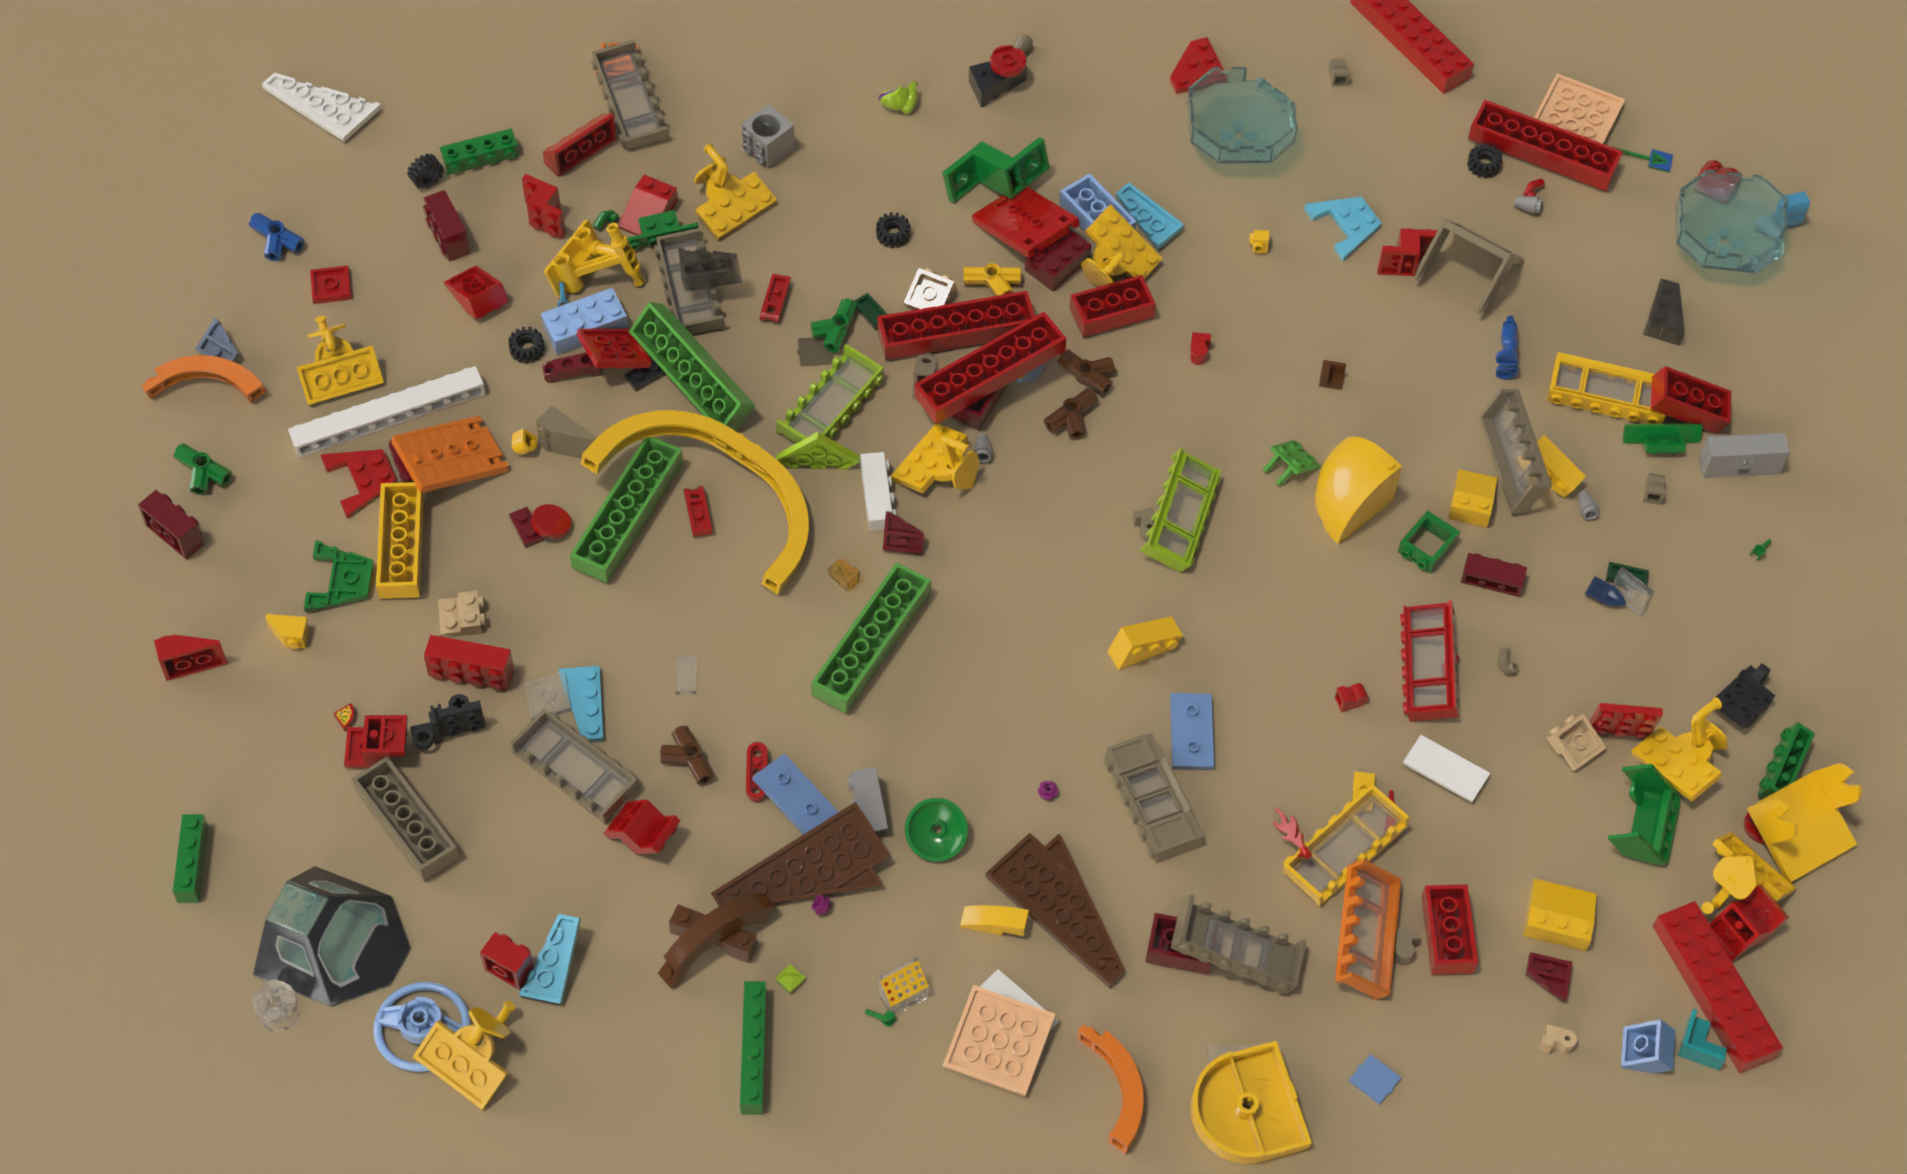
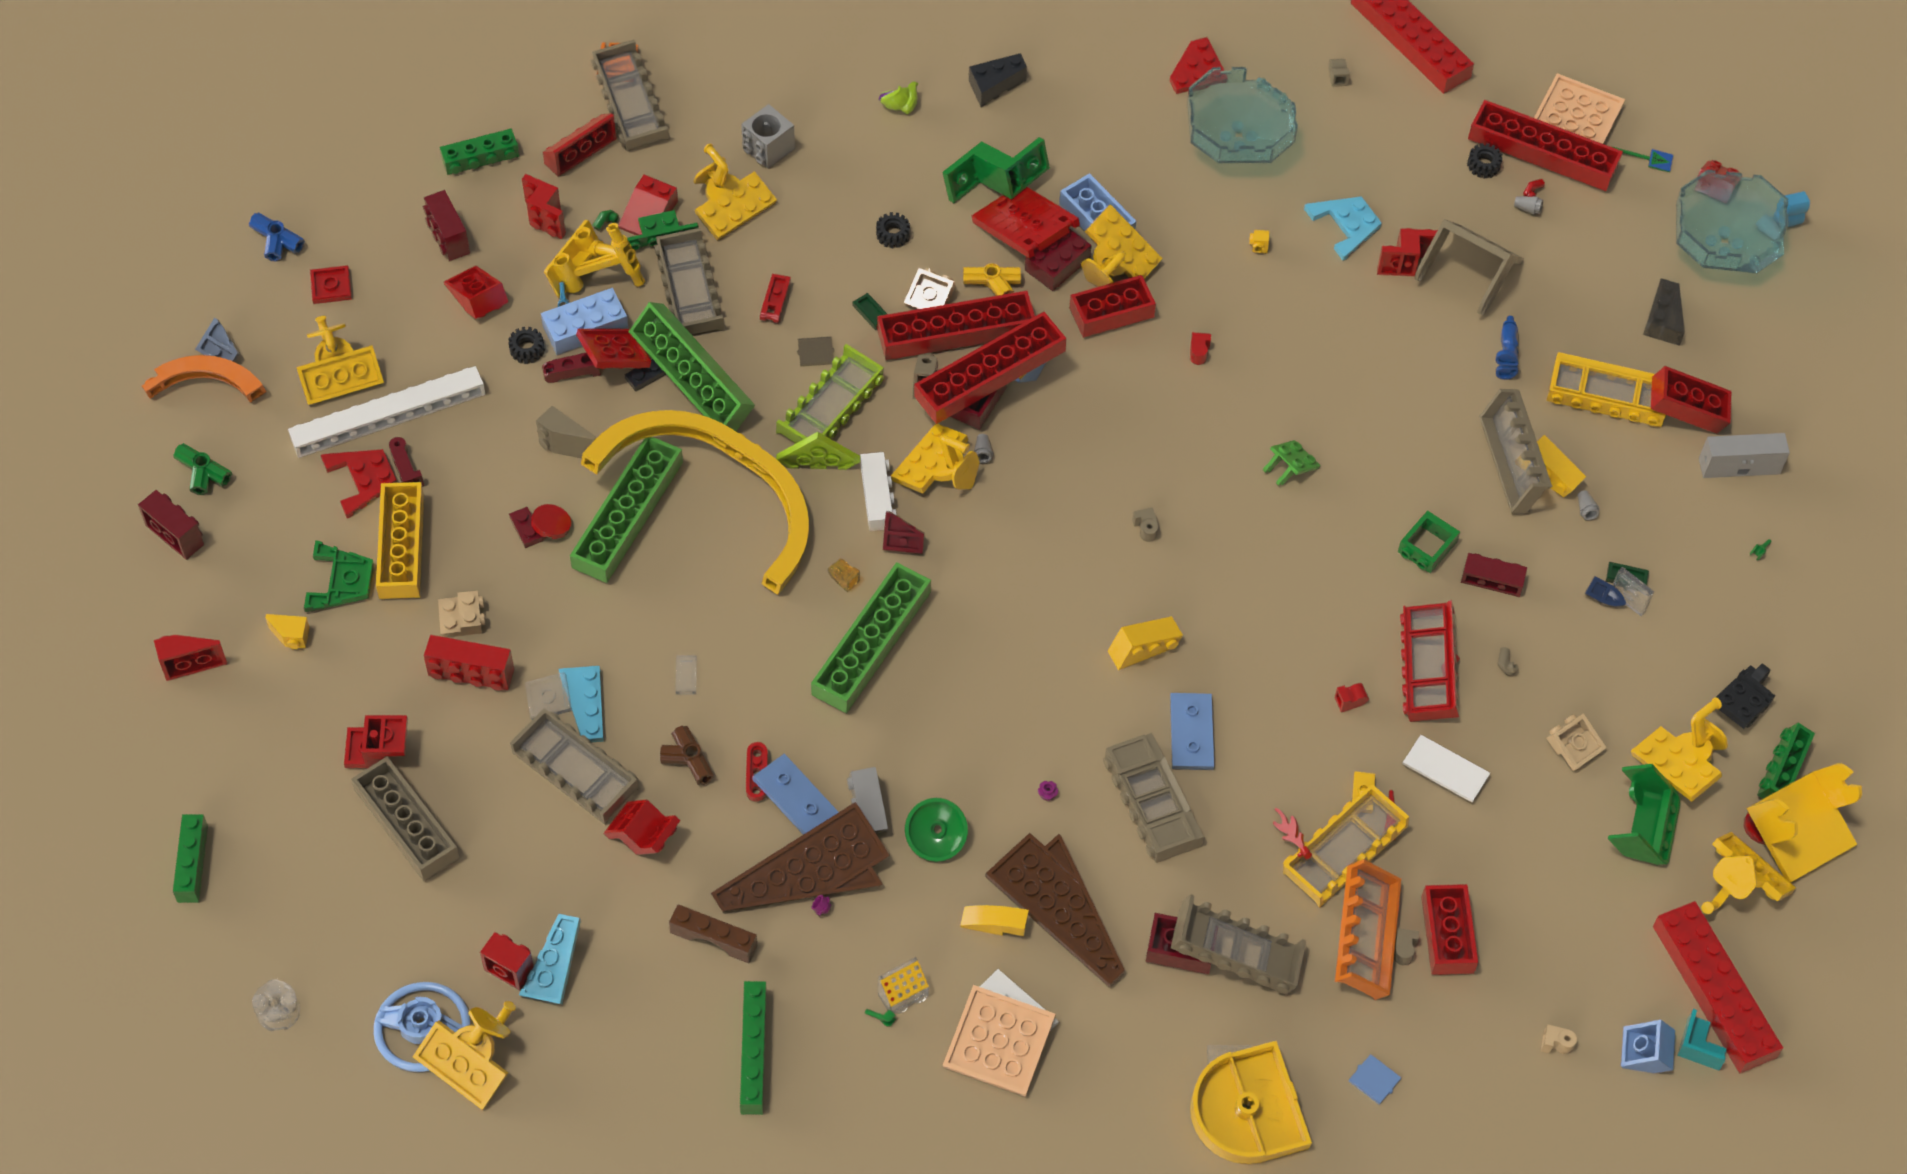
(323, 106): white wing -> none
(331, 938): windscreen -> none
(345, 716): tile -> none
(425, 171): black tyre -> none
(449, 454): orange door -> none
(451, 721): black plate -> none
(523, 442): yellow plate -> none
(698, 511): red plate -> none
(708, 270): clear smoke wedge -> none
(709, 929): reddish brown arch -> none
(790, 979): lime tile -> none
(835, 328): green piece -> none
(1008, 61): red tile -> none
(1023, 42): dark tan cone -> none
(1072, 419): reddish brown piece -> none
(1089, 372): reddish brown piece -> none
(1130, 1083): orange arch -> none
(1150, 217): medium azure wing -> none
(1182, 511): lime window -> none
(1332, 374): reddish brown panel -> none
(1354, 485): yellow brick -> none
(1472, 498): yellow slope -> none
(1550, 973): dark red wing -> none
(1560, 915): yellow slope -> none
(1625, 720): red plate -> none
(1655, 486): dark tan leg -> none
(1662, 437): green bracket -> none
(1748, 922): red bracket -> none

